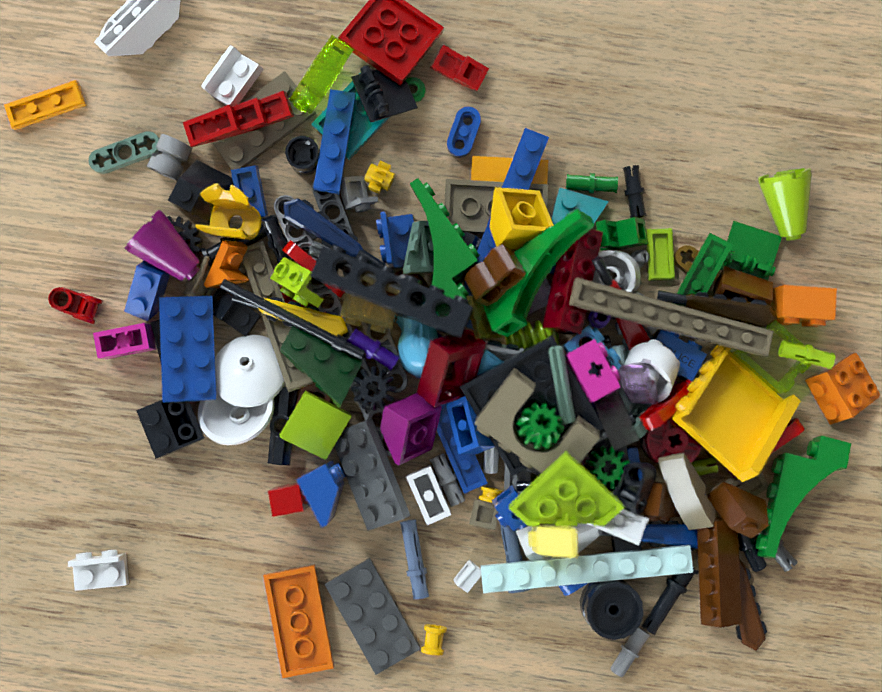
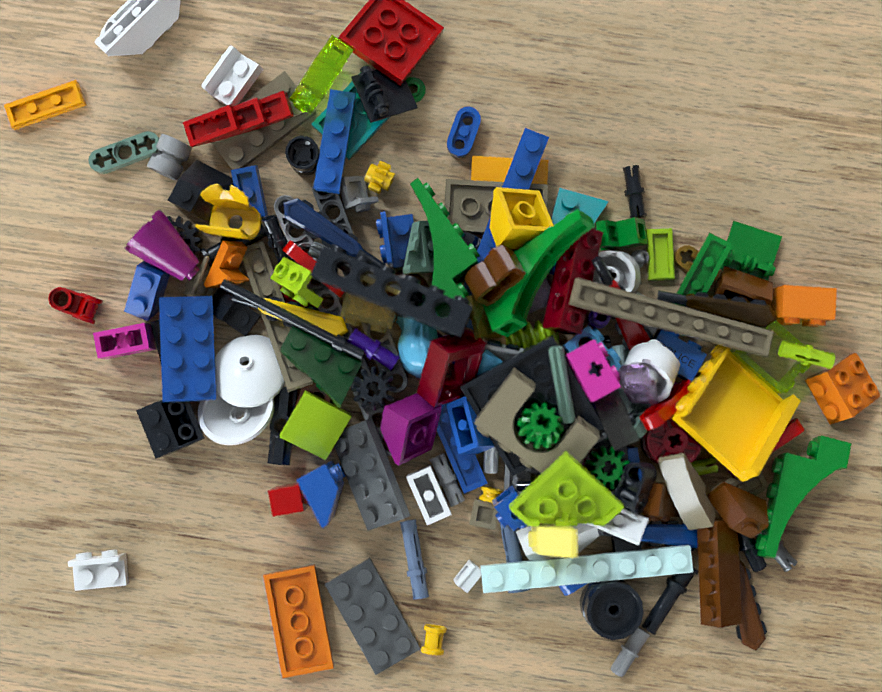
(459, 68): red slope -> none
(592, 183): green pin -> none
(788, 200): lime cone -> none

